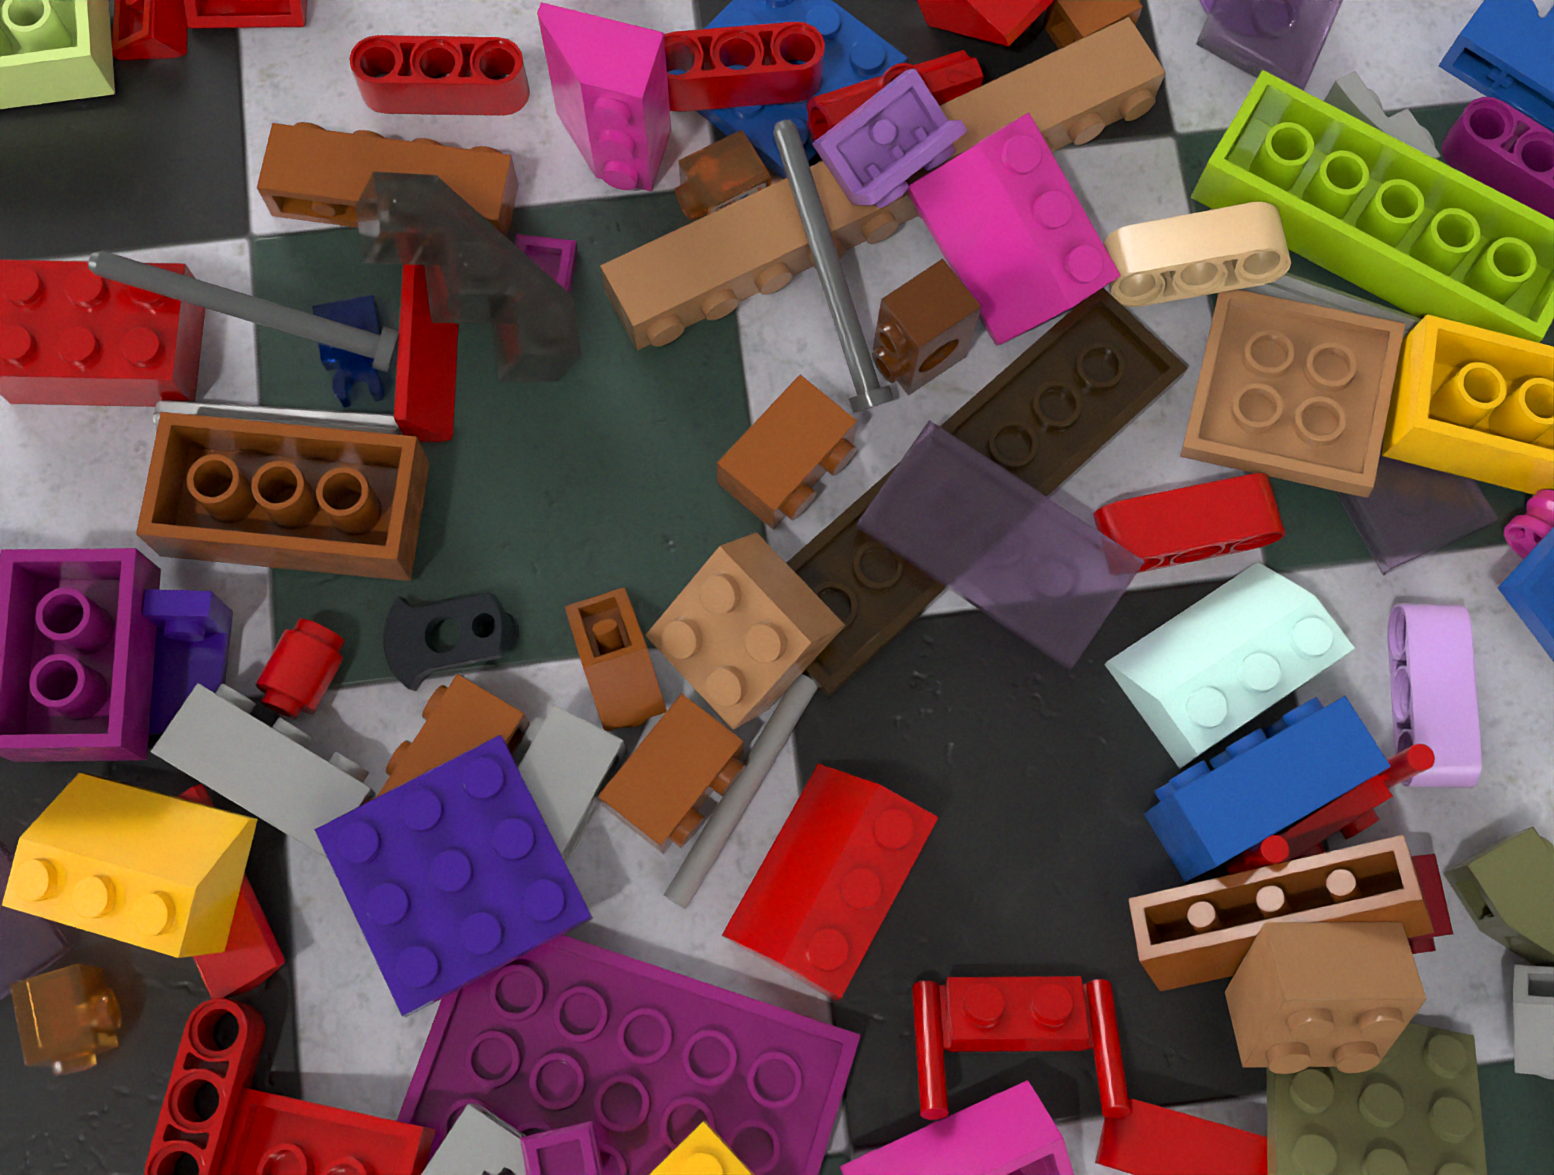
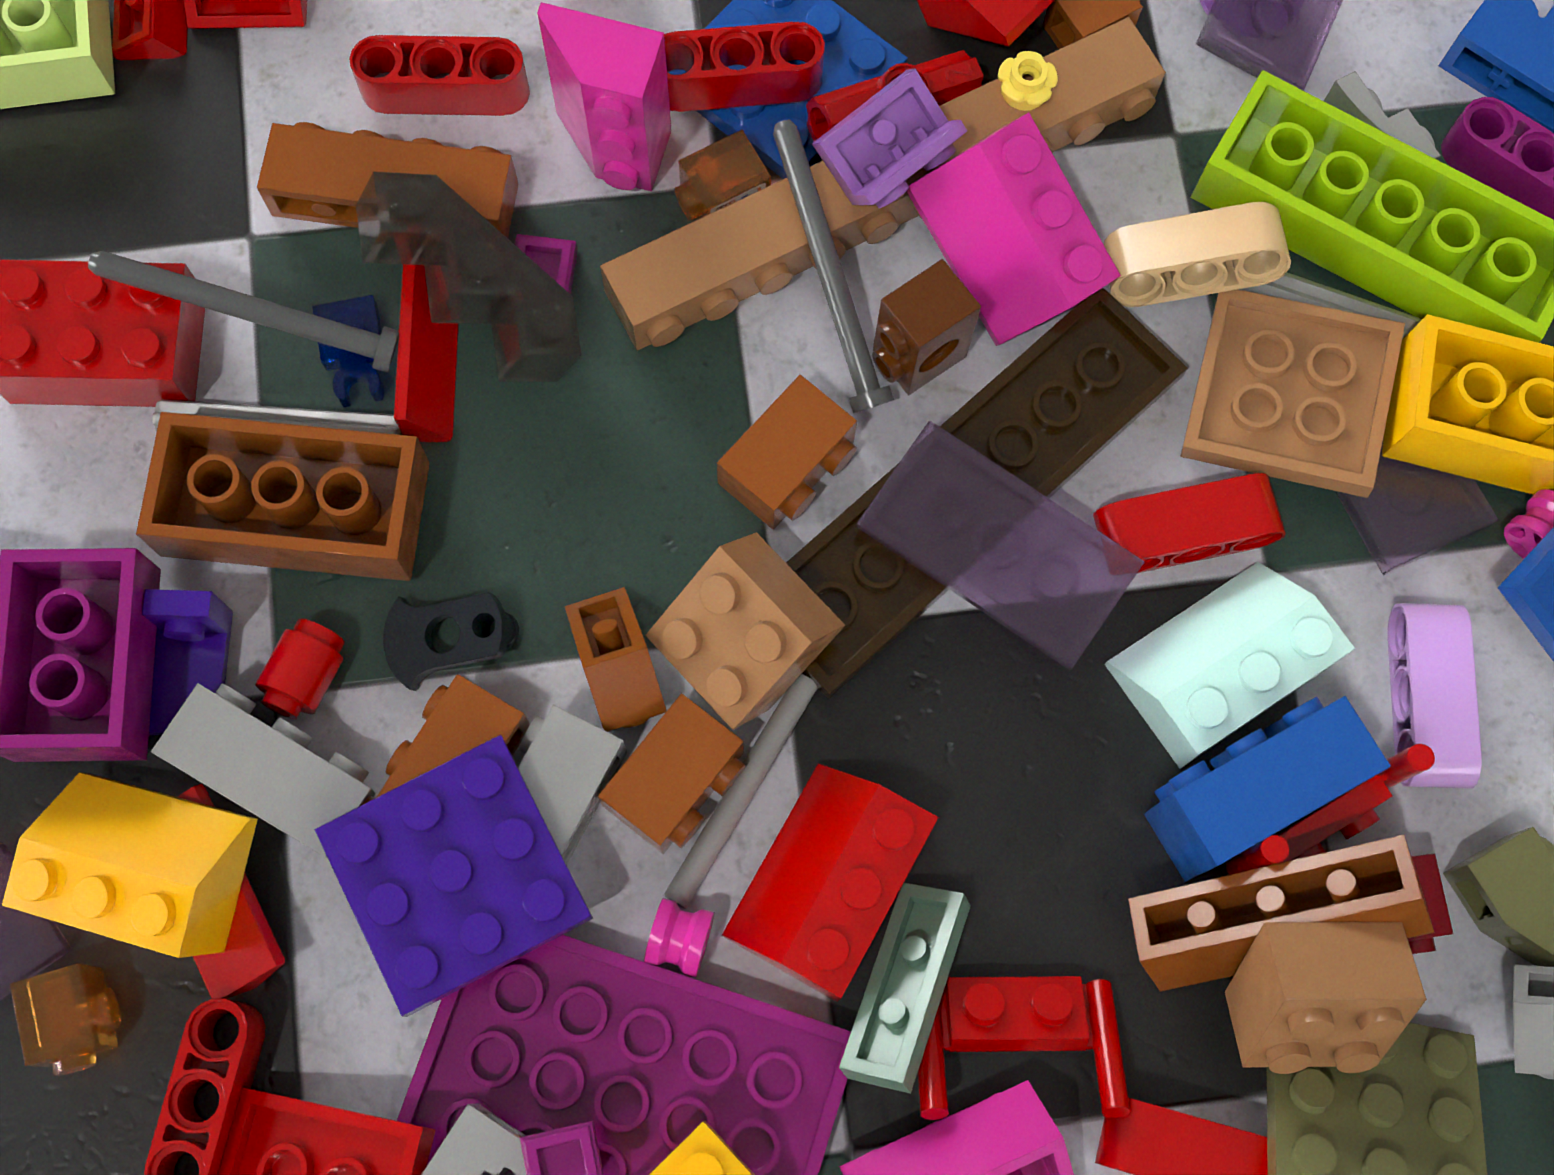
(679, 937): none -> dark pink wheel
(905, 987): none -> sand green plate
(1023, 93): none -> light yellow plate

